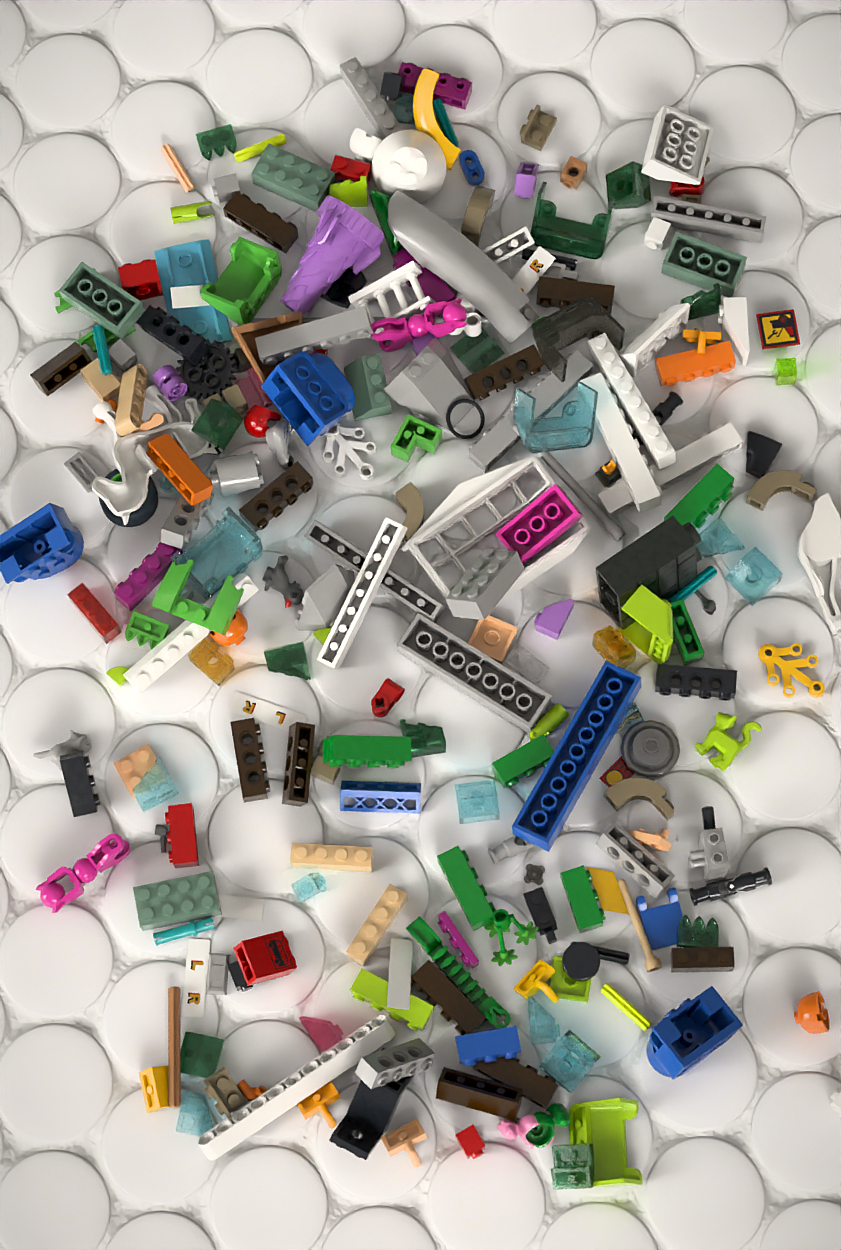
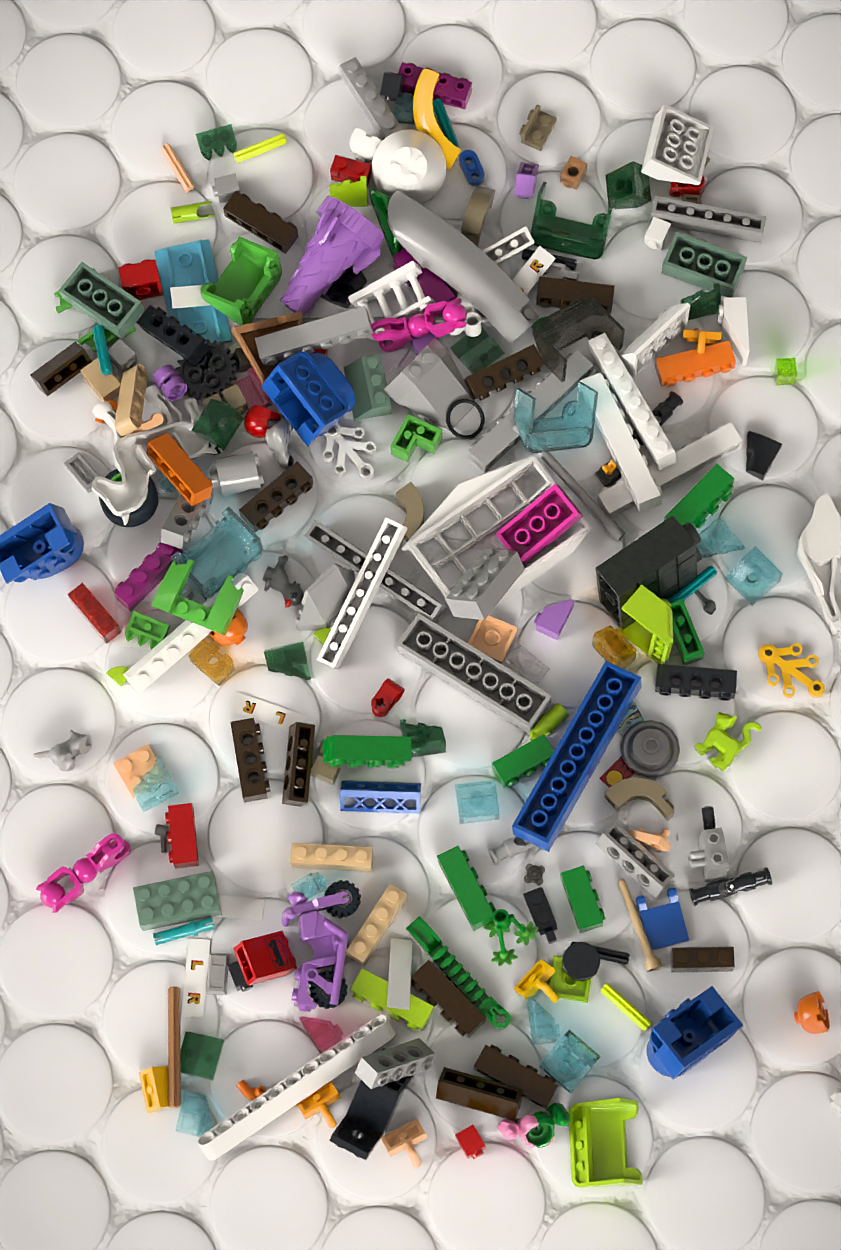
(79, 783): black brick -> none
(225, 1091): dark tan bracket -> none
(293, 177): sand green brick -> none
(327, 942): none -> medium lavender piece
(457, 940): magenta plate -> none
(488, 1045): blue brick -> none
(573, 1166): clear green slope -> none
(608, 890): yellow sticker -> none
(697, 934): clear green plate -> none
(778, 329): piece -> none
(779, 482): dark tan arch -> none

